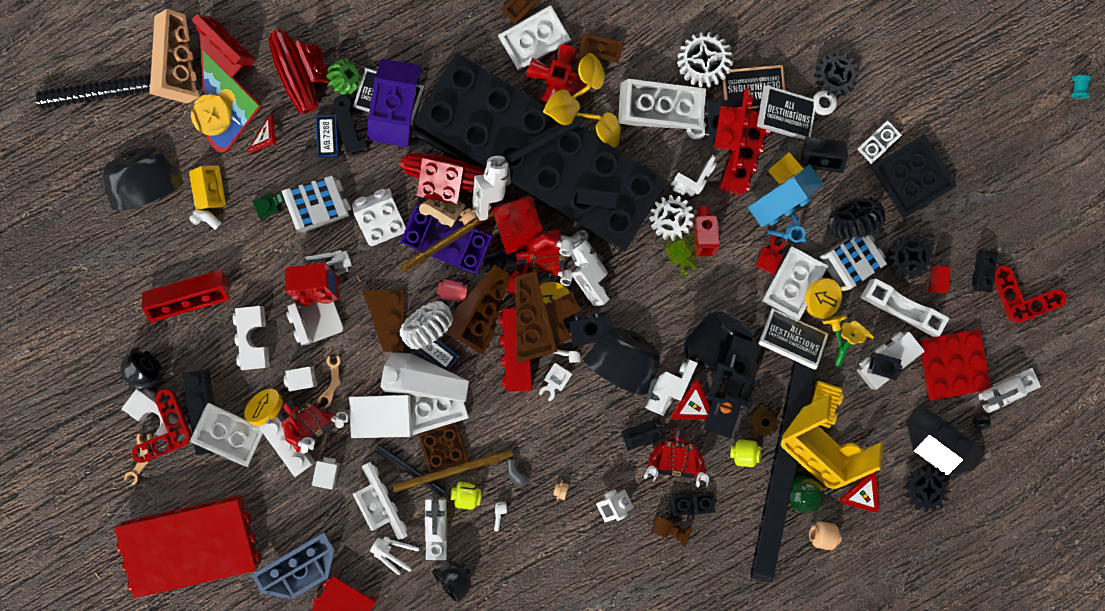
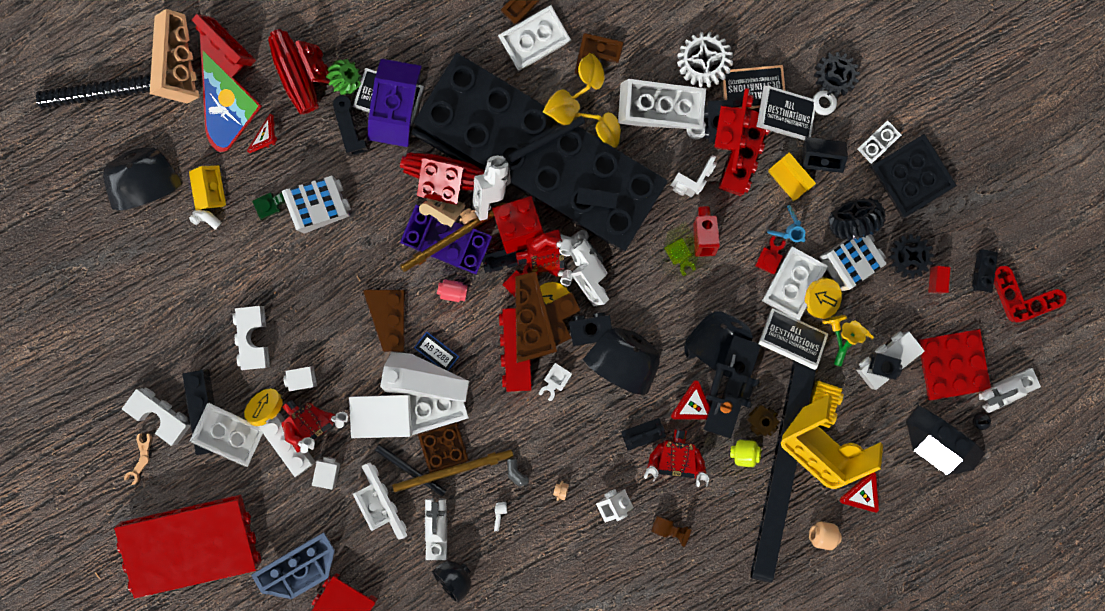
(140, 369): black cylinder -> none
(170, 437): red beam -> none
(185, 296): red brick -> none
(211, 114): yellow tile -> none
(312, 284): red brick -> none
(314, 321): white bracket -> none
(327, 136): tile -> none
(335, 382): light nougat piece -> none
(340, 260): white plant -> none
(378, 217): white bracket -> none
(381, 550): white plant -> none
(426, 325): white gear -> none
(466, 495): neon yellow head -> none
(477, 312): reddish brown wedge -> none
(558, 75): red brick -> none
(574, 356): white hand -> none
(668, 386): white plate -> none
(679, 214): white gear -> none
(692, 503): black slope -> none
(785, 197): dark azure wedge -> none
(806, 494): dark green hair -> none
(891, 301): white arch -> none
(926, 481): black gear -> none
(1081, 87): teal bush -> none

